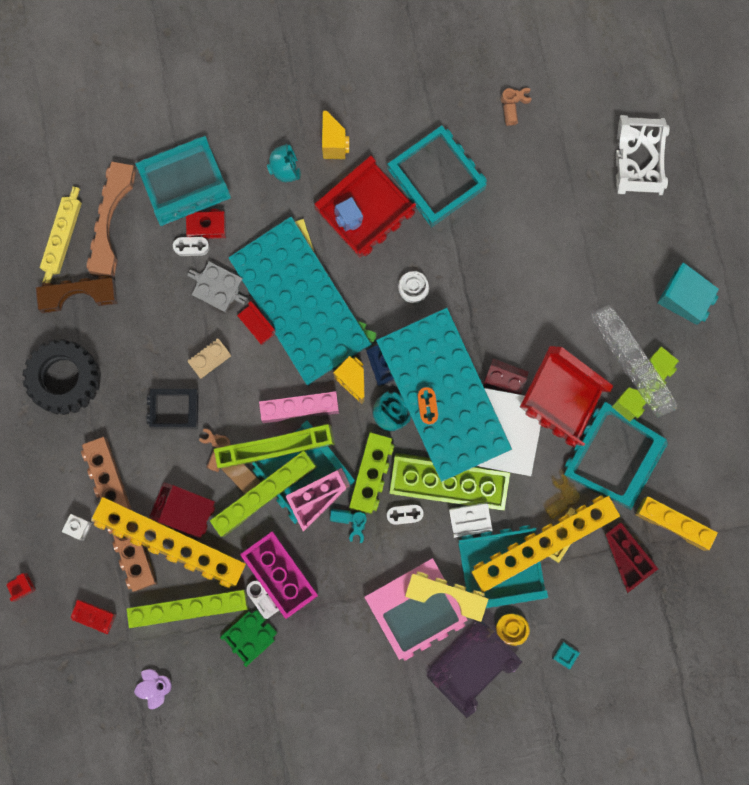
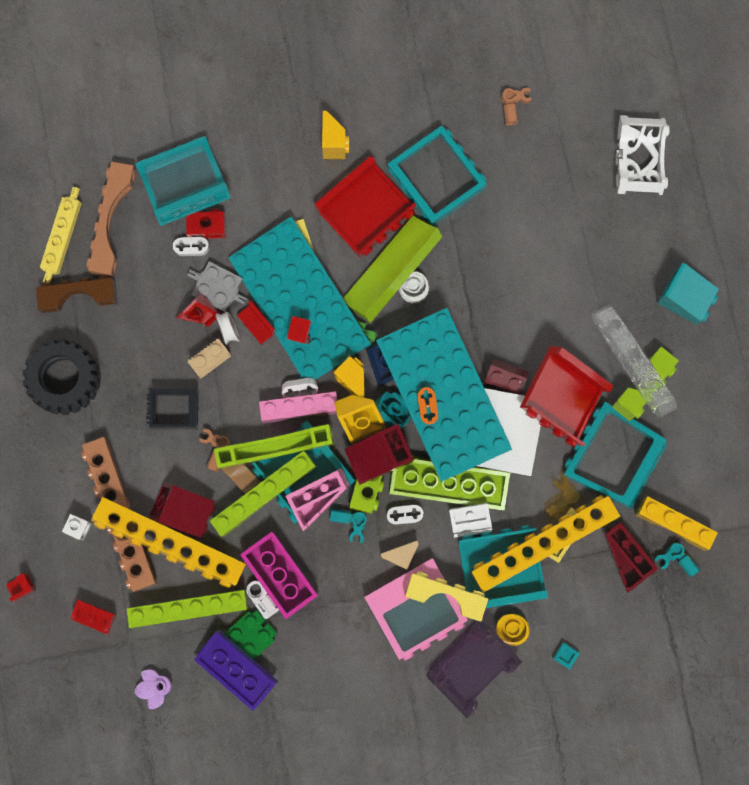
(199, 311): none -> red slope
(227, 327): none -> white piece
(235, 670): none -> dark purple plate
(283, 164): teal cylinder -> none
(299, 330): none -> red panel
(299, 388): none -> white beam
(348, 215): medium blue brick -> none
(359, 417): none -> yellow slope
(379, 454): none -> dark red slope
(392, 268): none -> lime arch
(402, 555): none -> tan slope
(685, 561): none -> teal bar

